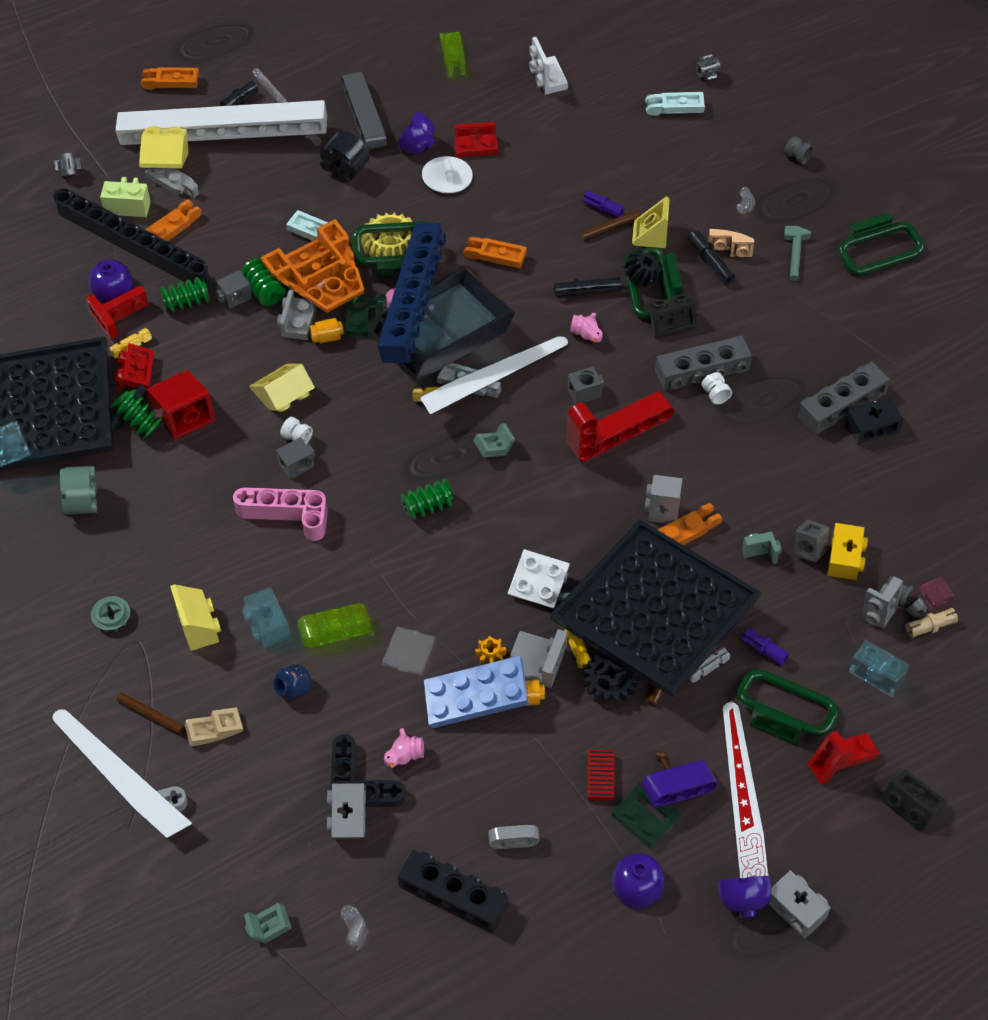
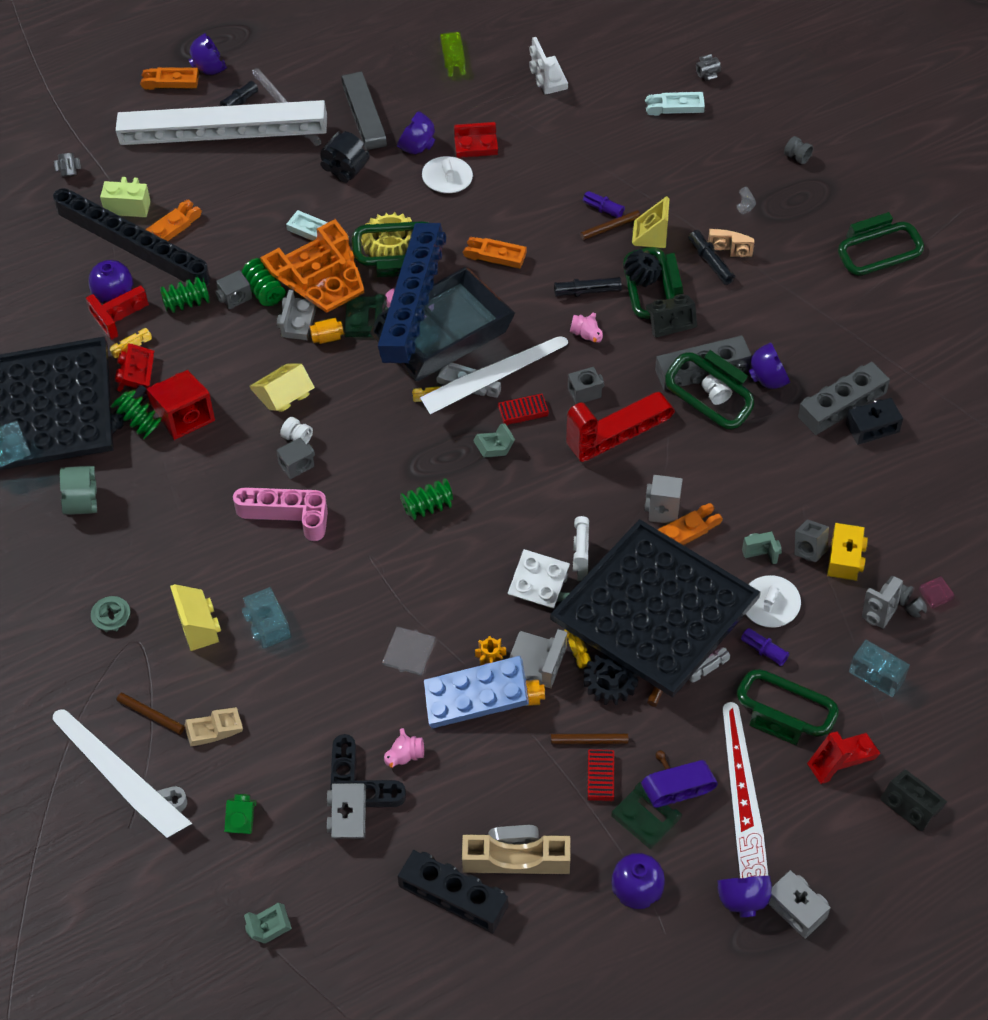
(163, 147): light yellow slope -> none
(173, 180): light grey hinge -> none
(206, 56): none -> dark purple cylinder
(239, 814): none -> green bracket
(292, 682): dark blue head -> none
(334, 625): clear neon green beam -> none
(355, 923): clear arm -> none
(523, 409): none -> red tile
(543, 856): none -> tan arch
(580, 557): none -> white plate
(589, 738): none -> reddish brown bar
(721, 371): none -> dark green bar
(768, 368): none -> dark purple cylinder
(777, 602): none -> white shield
(795, 234): sand green piece -> none
(931, 623): tan pin -> none

